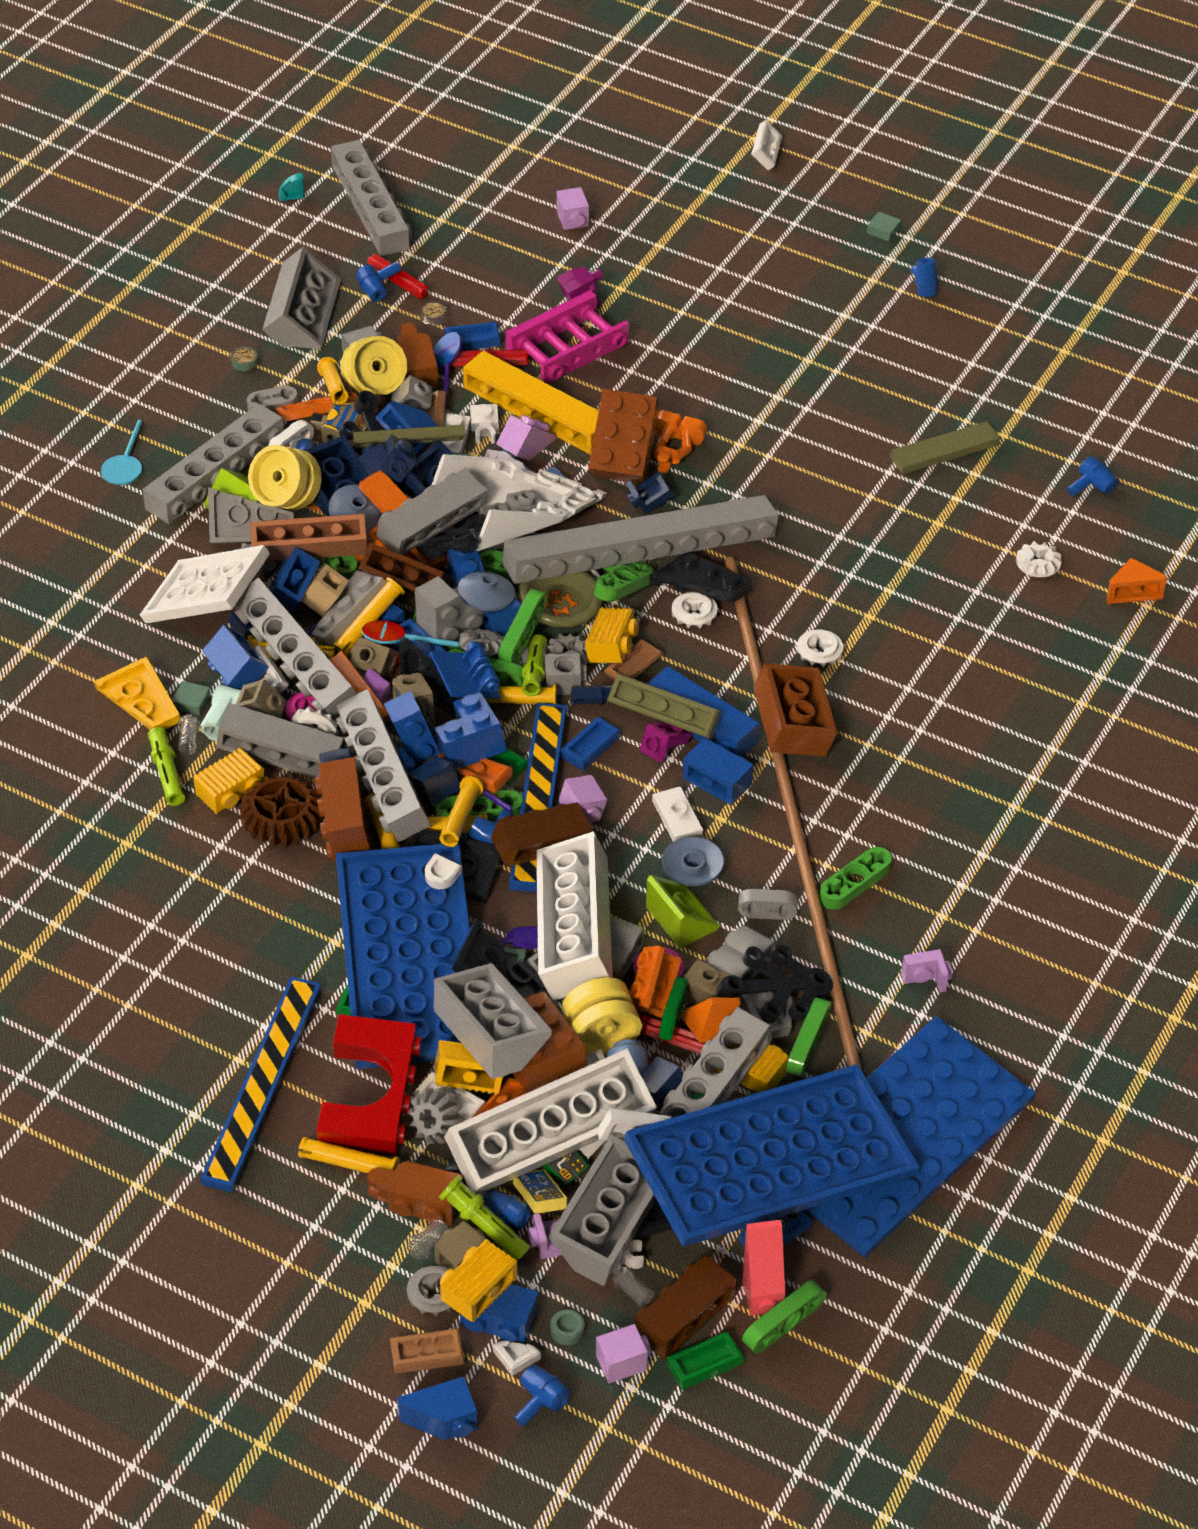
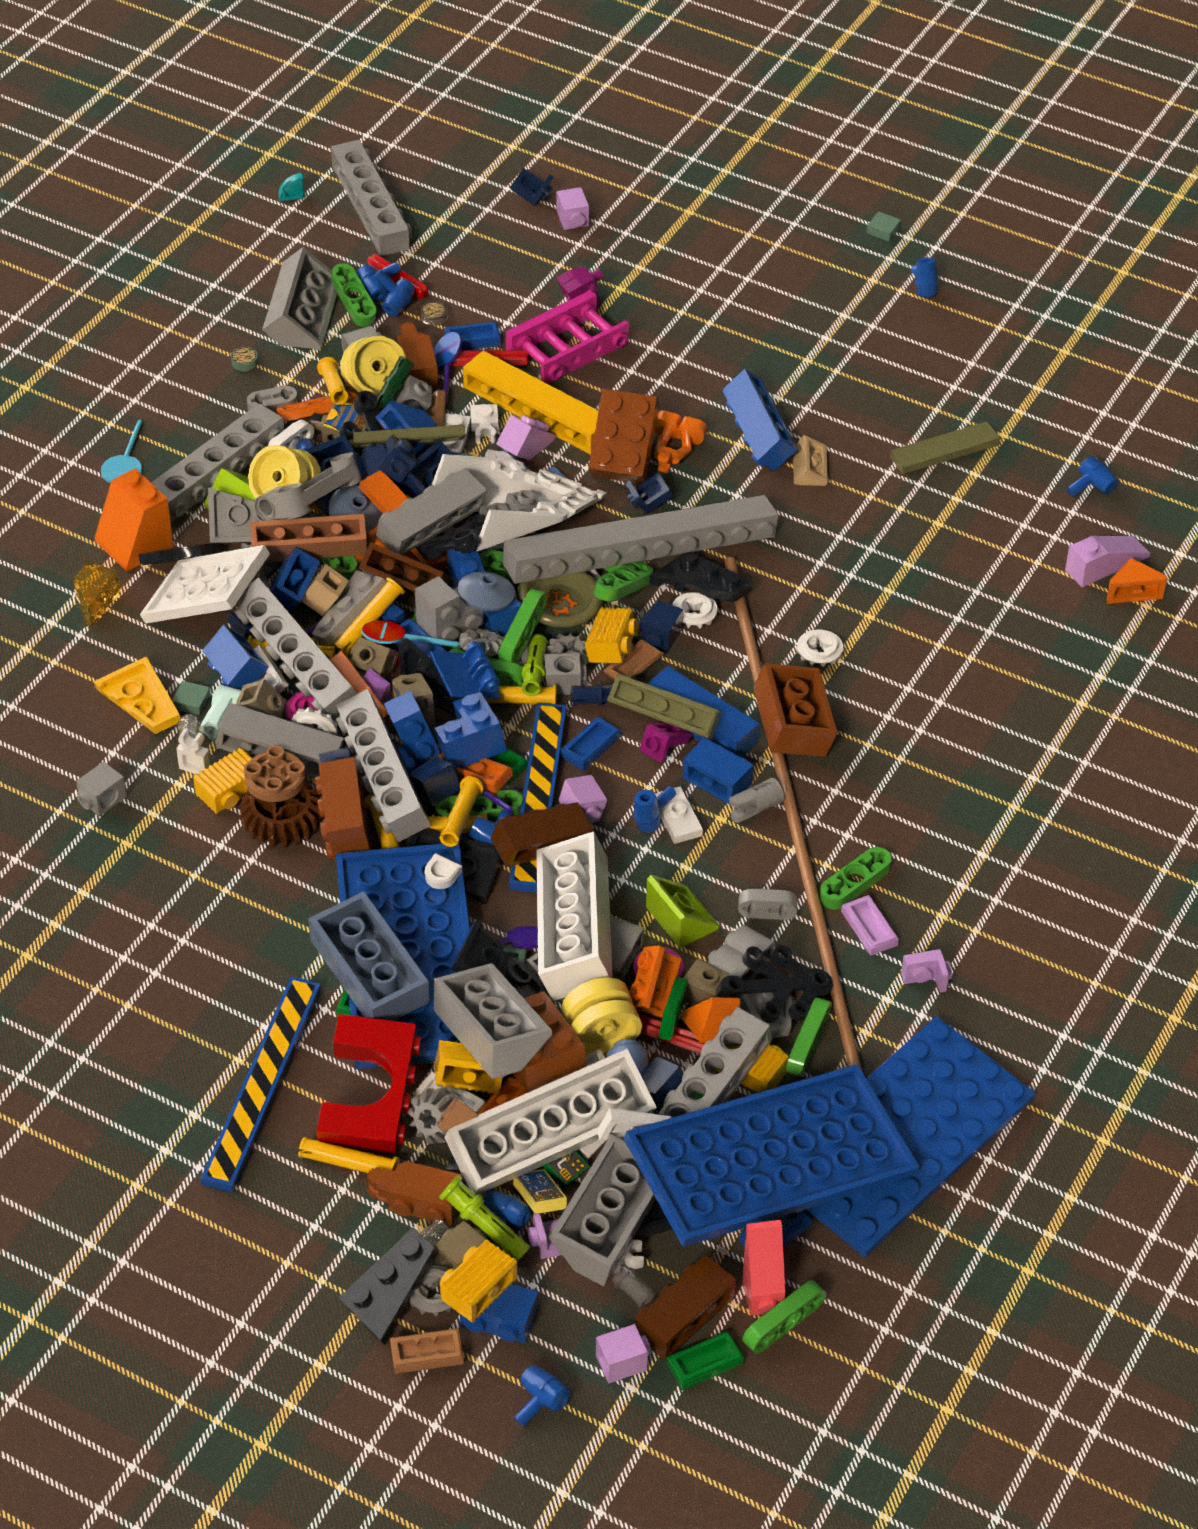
(94, 591): none -> clear yellow slope
(101, 789): none -> light grey brick
(134, 520): none -> orange slope
(163, 756): lime pin -> none
(178, 554): none -> black tile
(191, 754): none -> white plate
(274, 775): none -> medium nougat tile
(294, 499): none -> light grey piece
(353, 304): none -> bright green beam
(368, 959): none -> sand blue brick
(386, 1286): none -> black wing
(394, 382): none -> dark green pin
(399, 293): none -> blue piece
(440, 1410): blue slope -> none
(456, 1114): none -> medium nougat slope
(516, 1355): white tile -> none
(531, 187): none -> dark blue bracket
(567, 1327): sand green tile -> none
(648, 808): none -> blue piece
(662, 625): none -> dark blue brick
(693, 861): sand blue dish -> none
(756, 799): none -> light grey hinge
(759, 420): none -> brick
(767, 145): white plate -> none
(810, 463): none -> tan slope
(869, 925): none -> lavender tile
(1038, 567): white gear -> none
(1101, 557): none -> lavender slope

